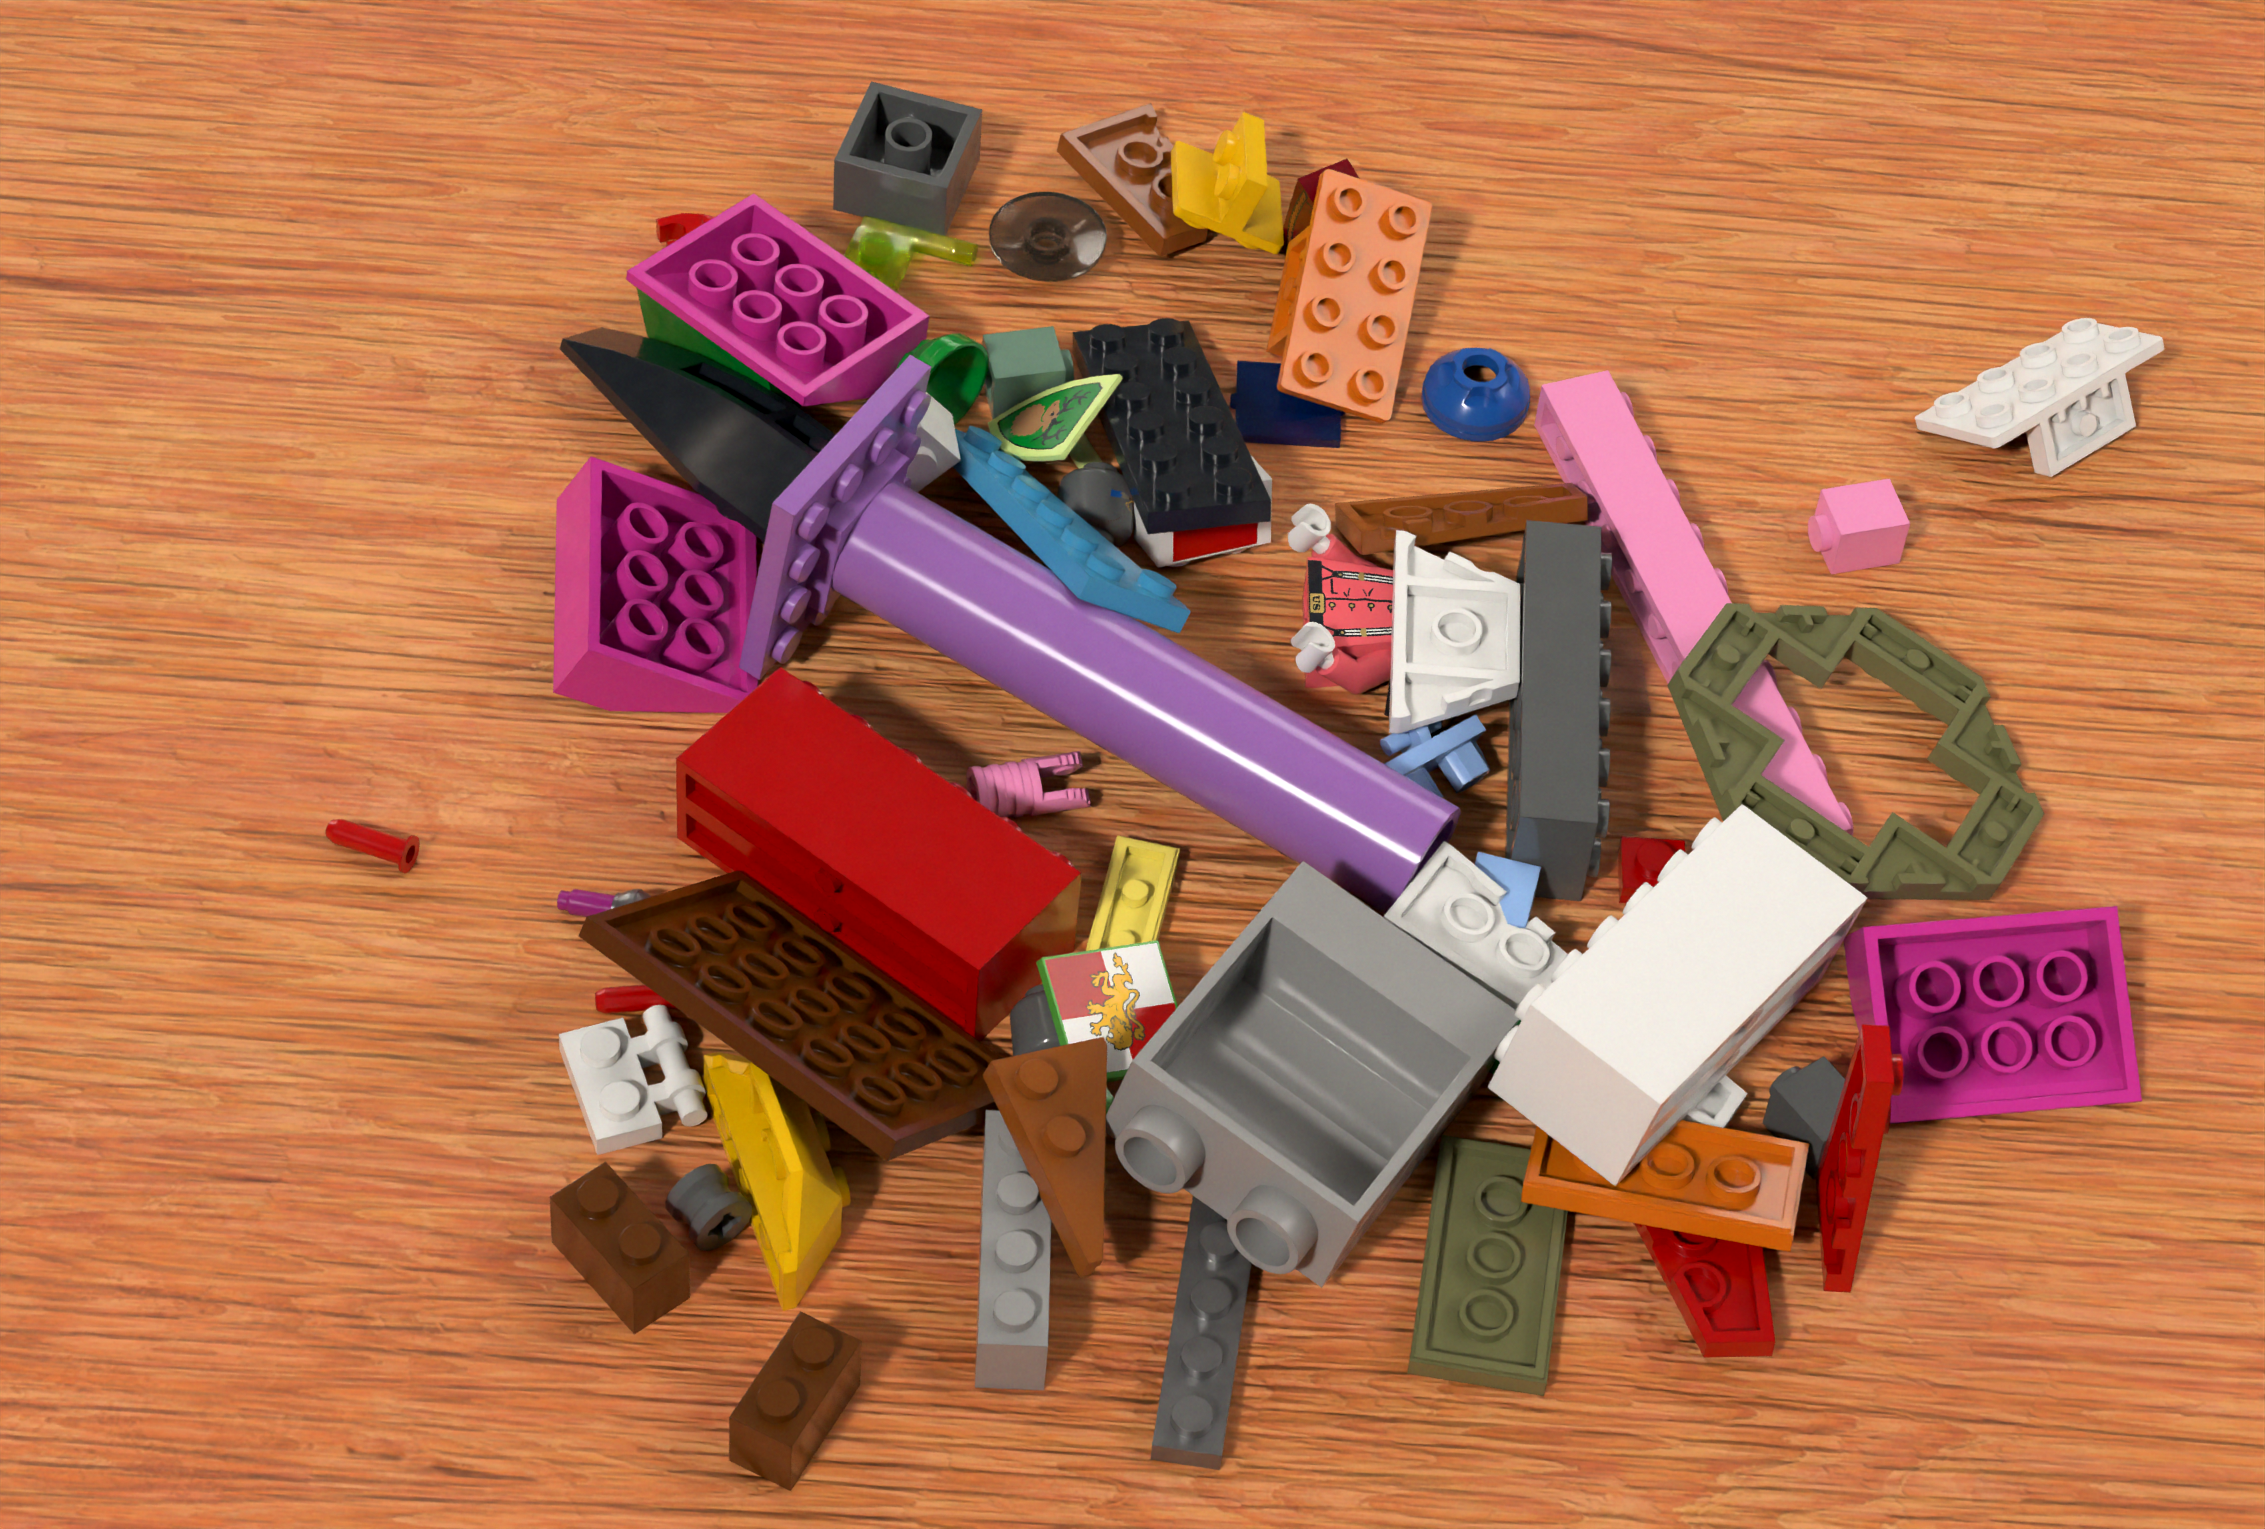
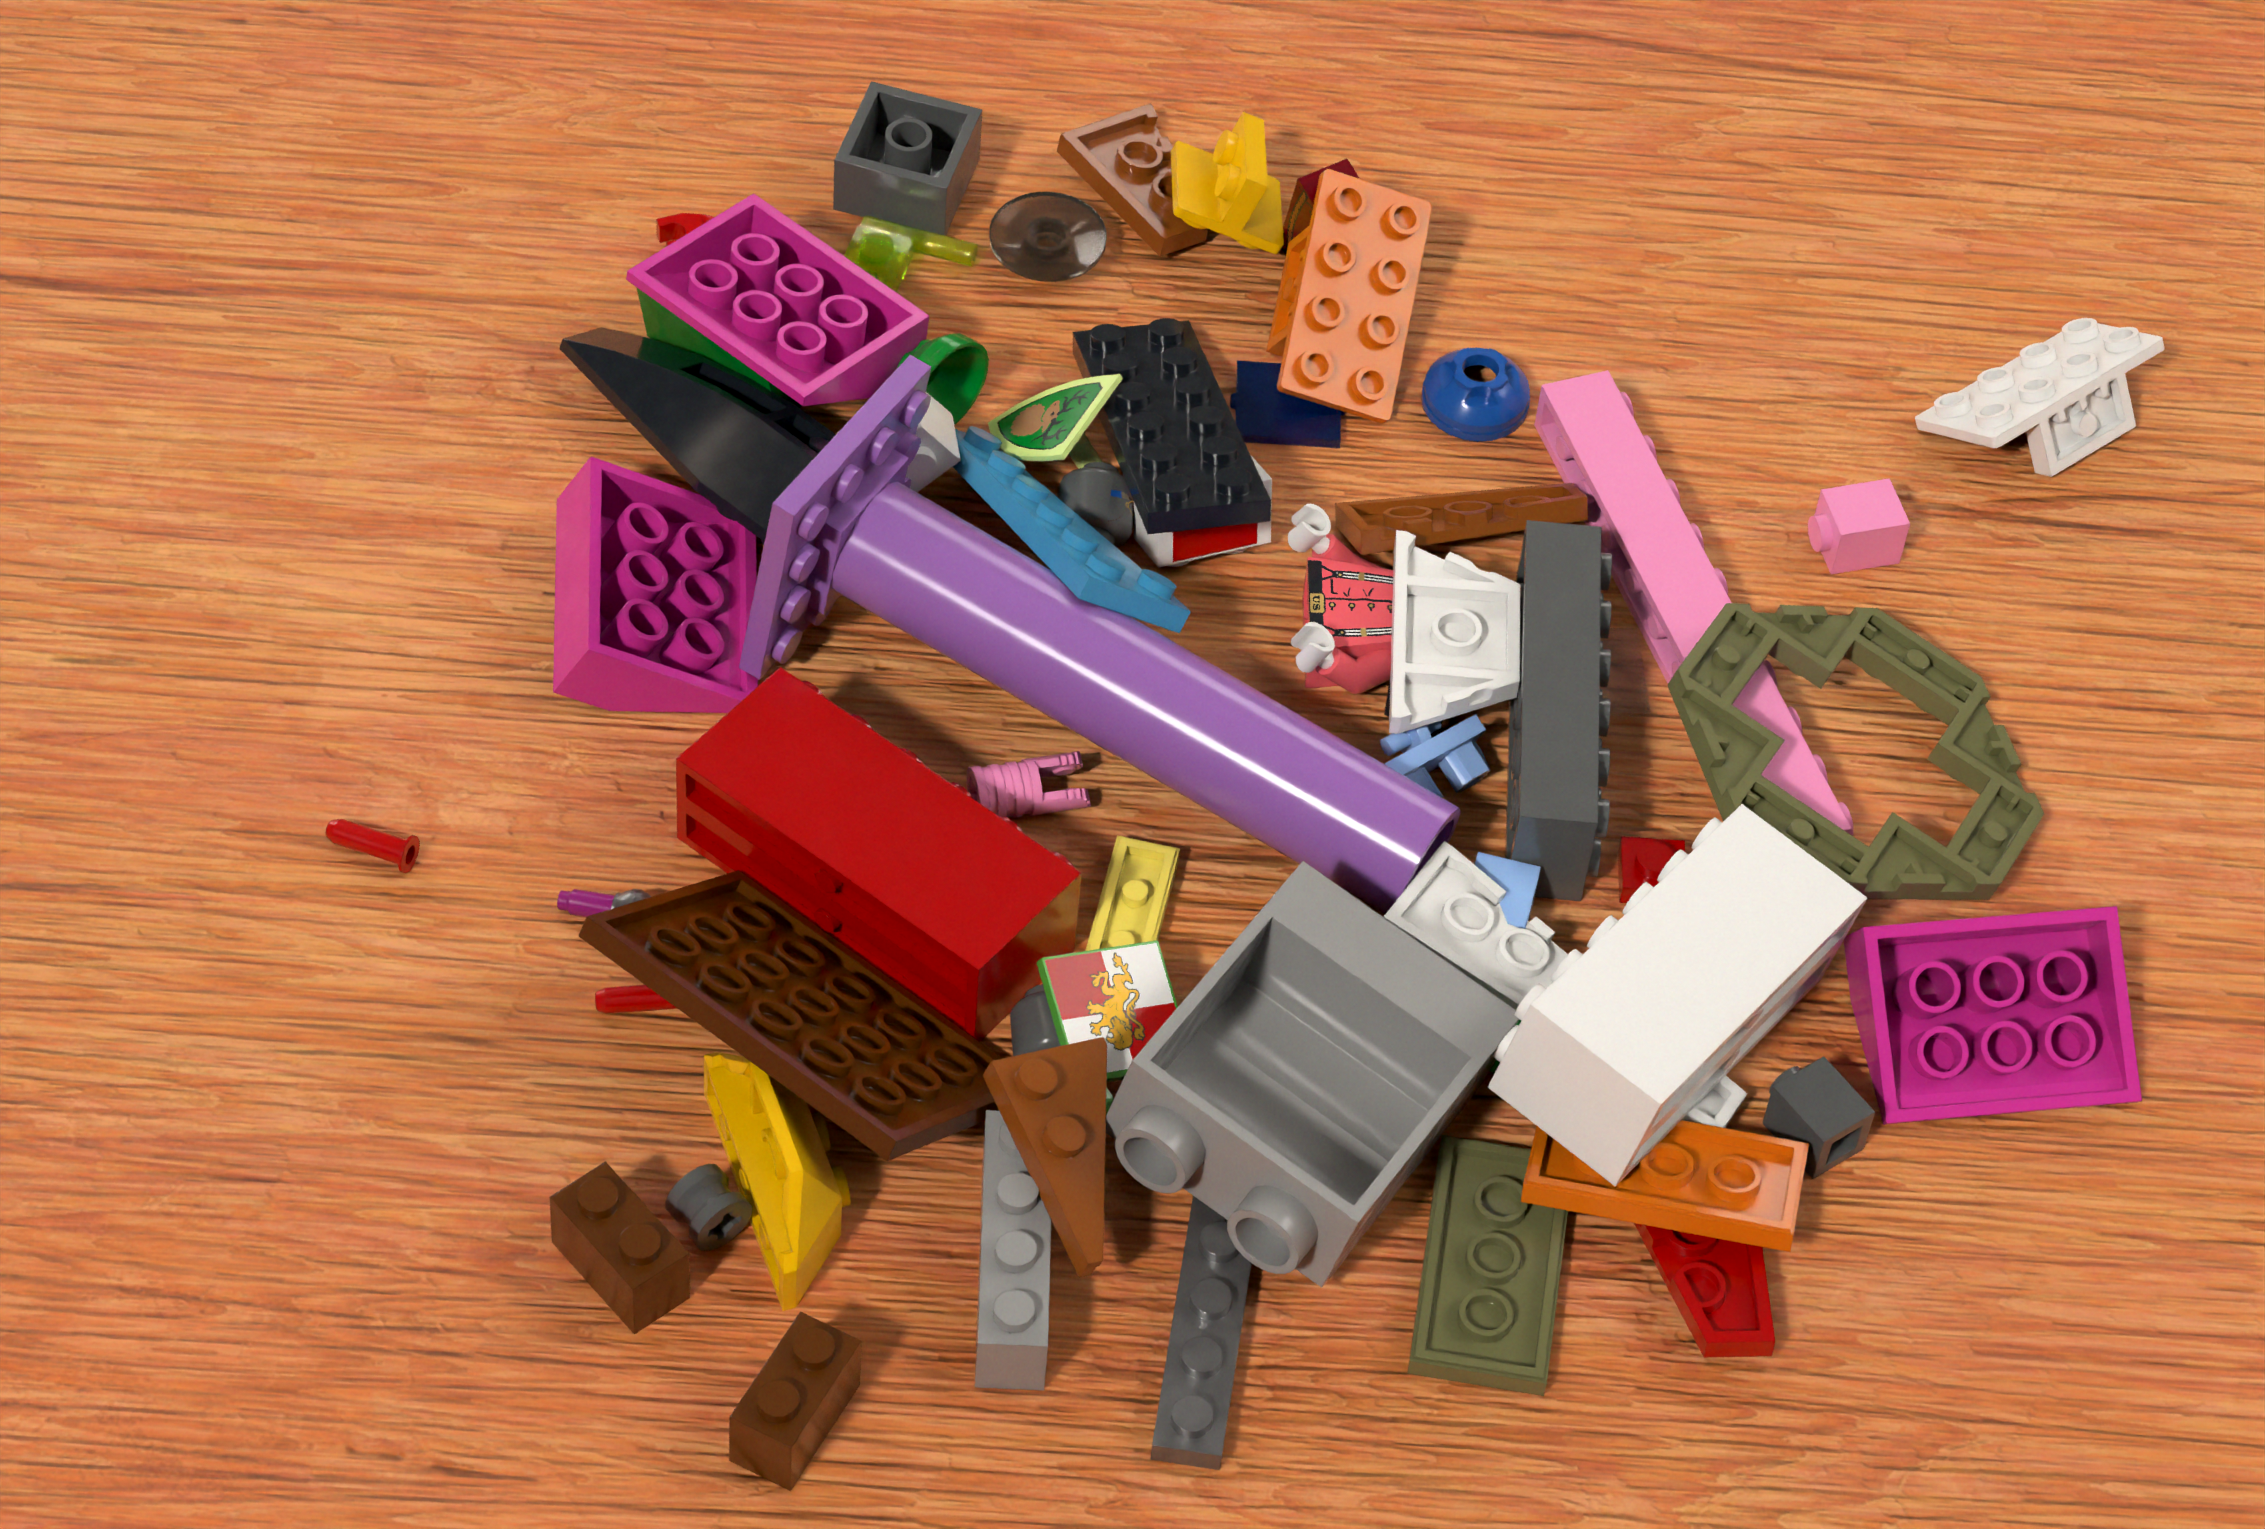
(613, 1089): white plate -> none
(1023, 366): sand green brick -> none
(1853, 1153): red wing -> none

